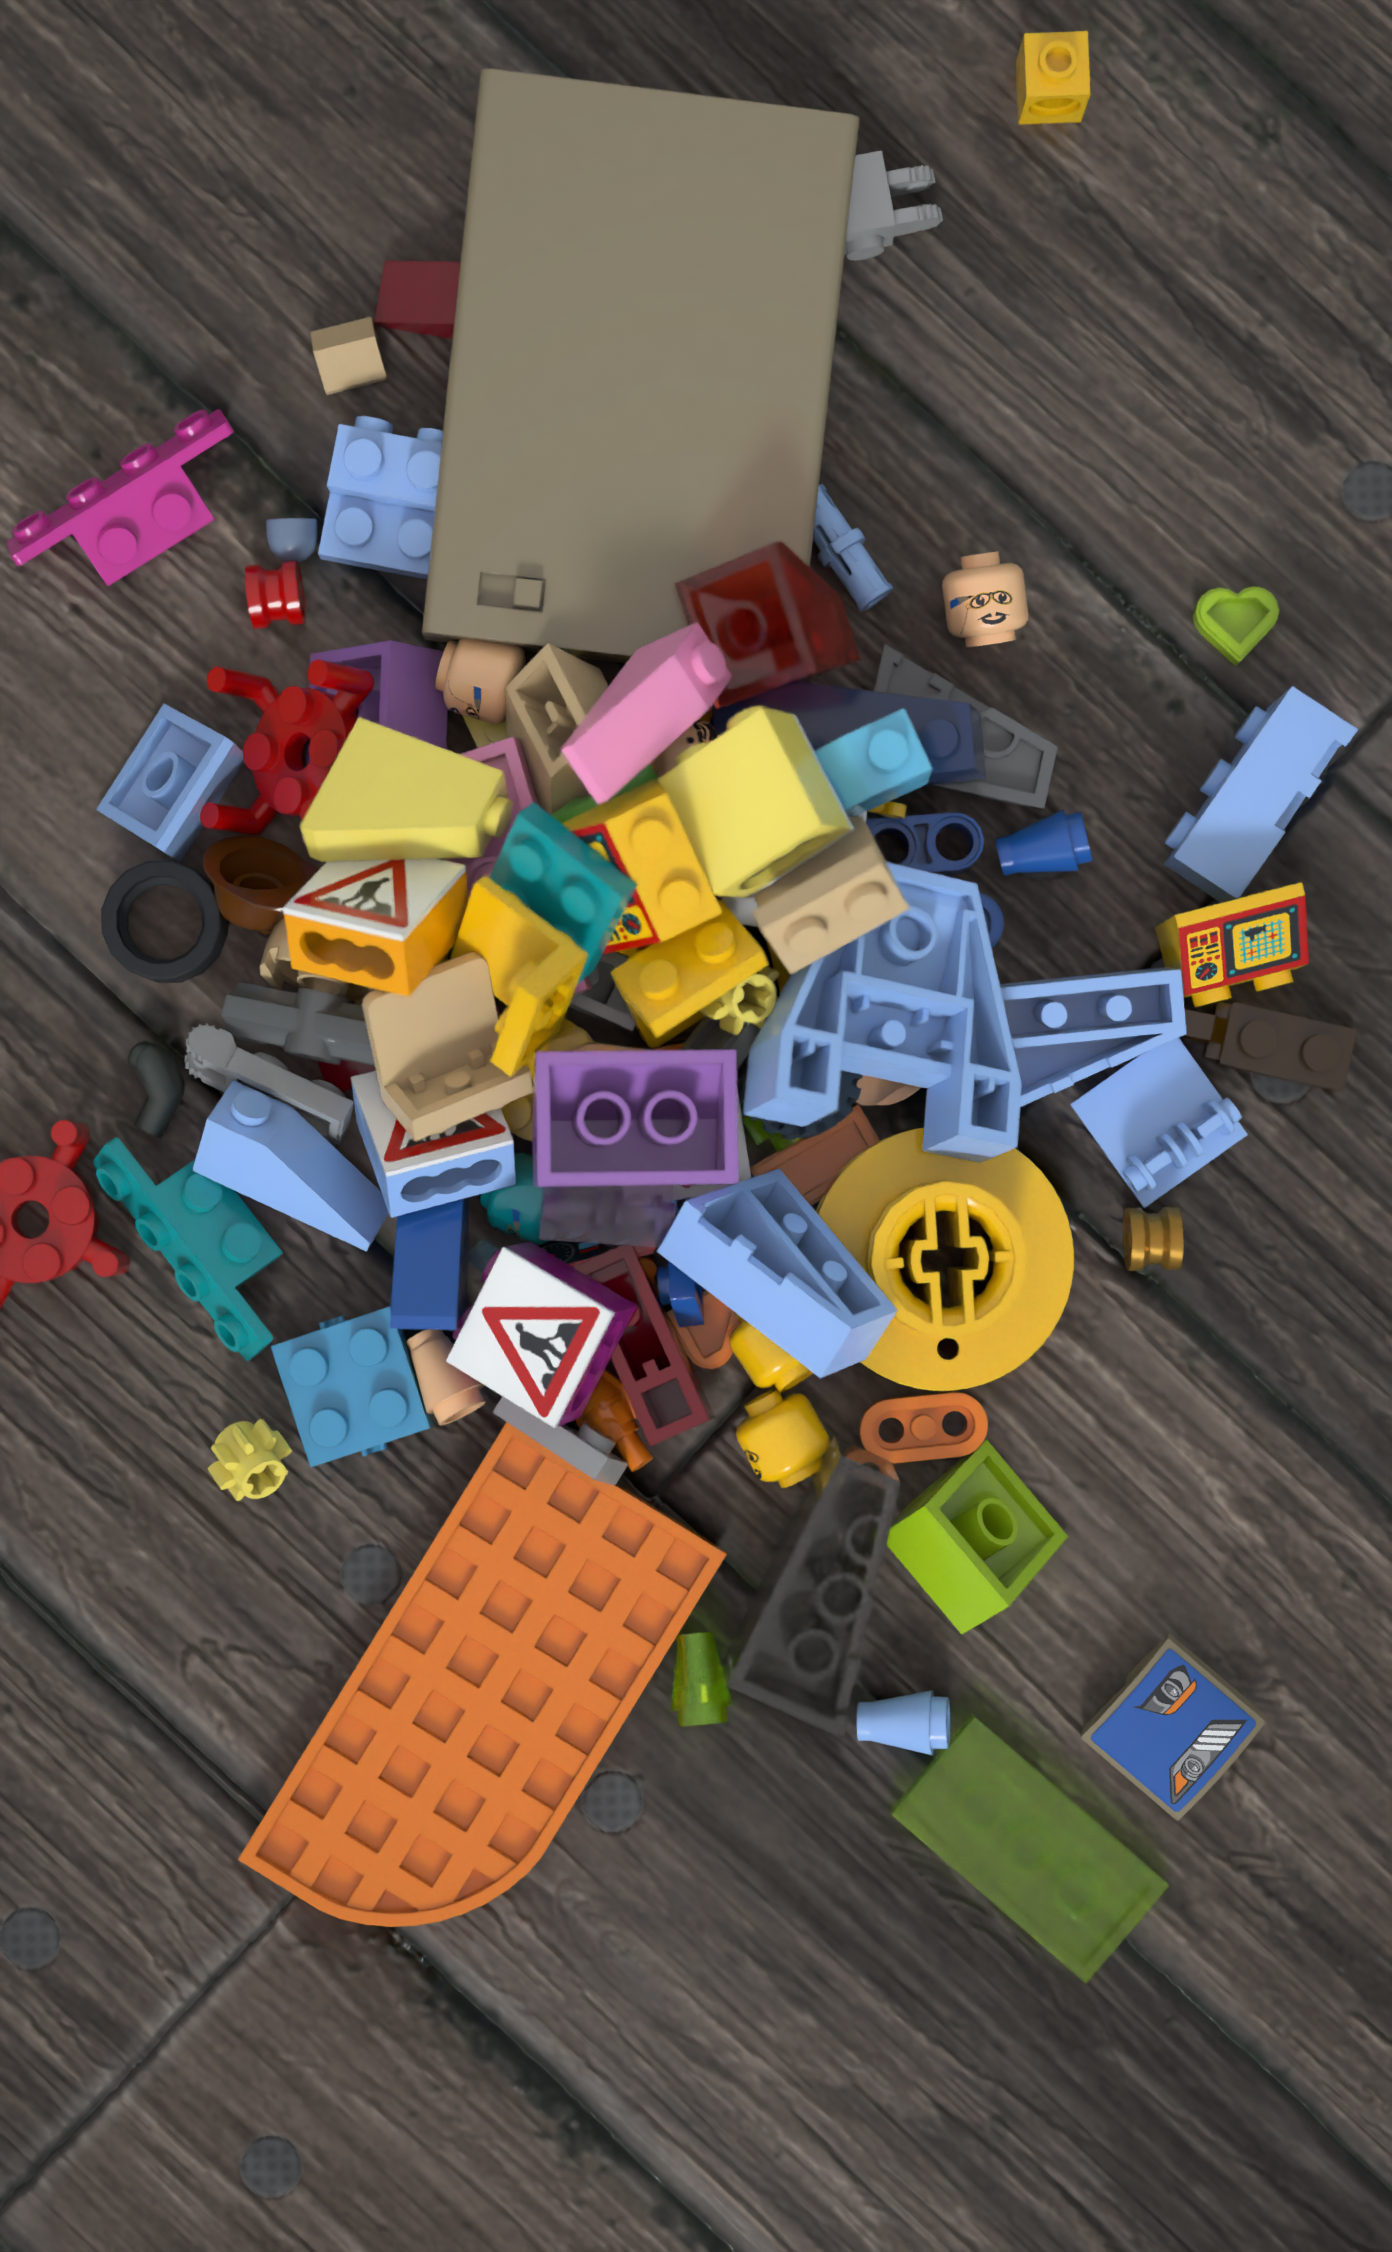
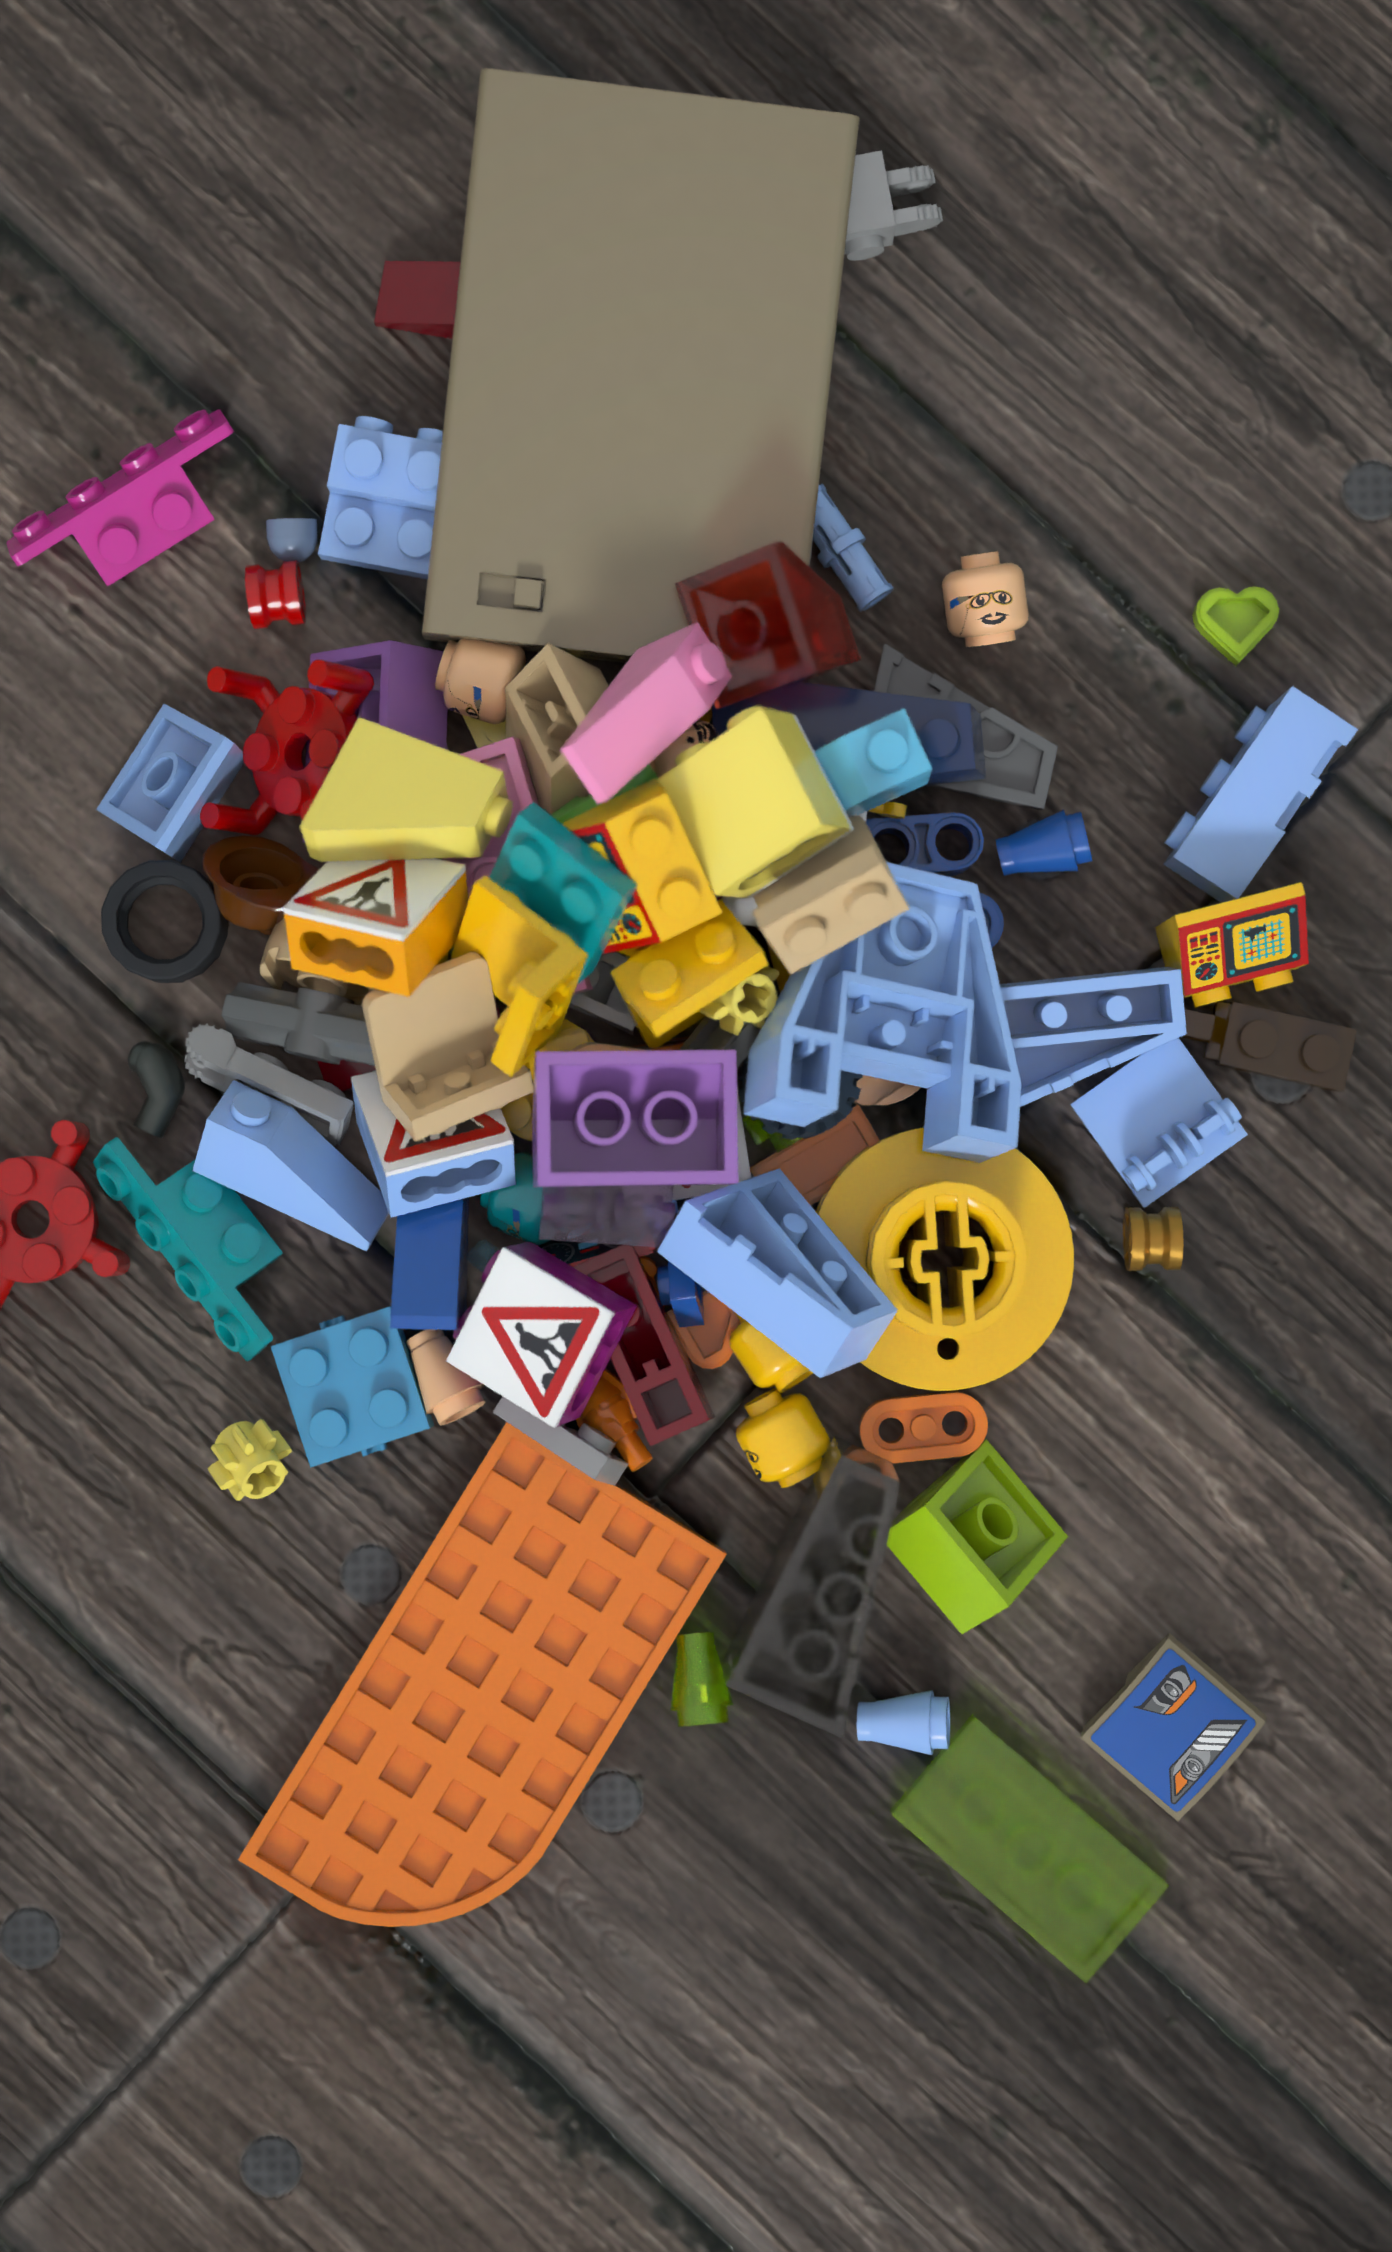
(348, 355): tan slope -> none
(1053, 77): yellow brick -> none

